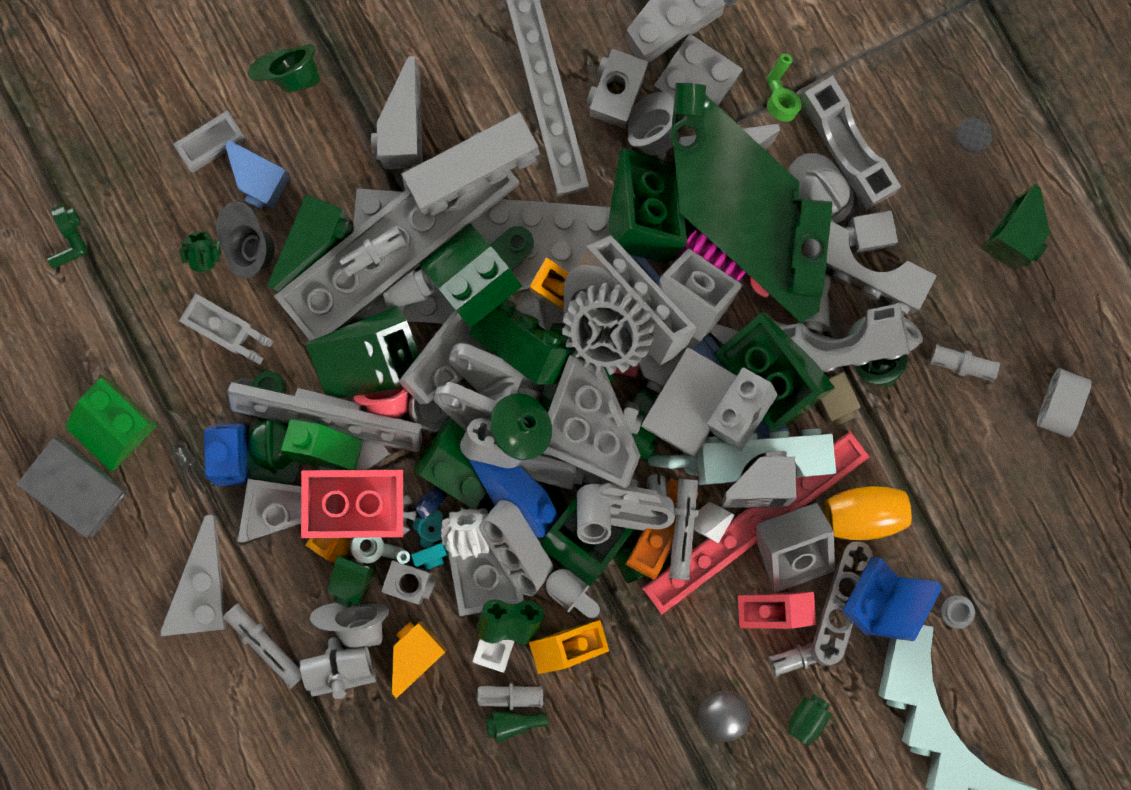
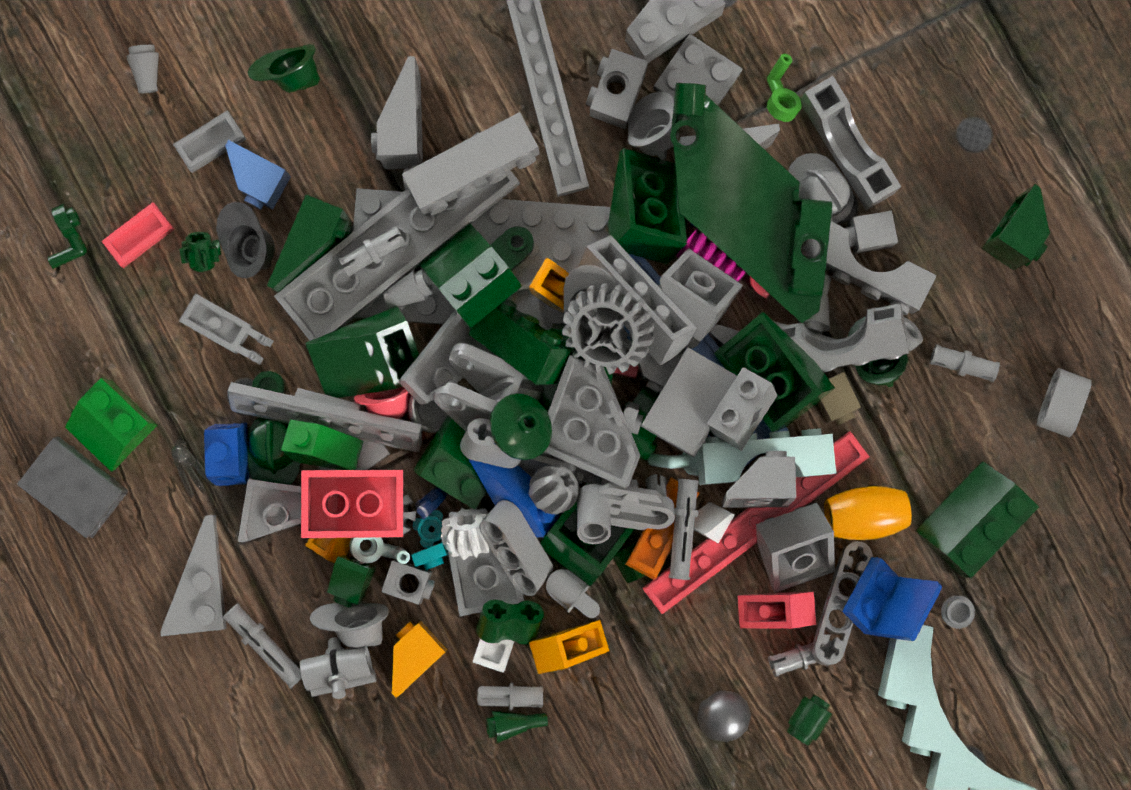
(138, 235): none -> coral tile
(144, 66): none -> light grey cone
(553, 489): none -> light grey piece
(976, 519): none -> dark green slope

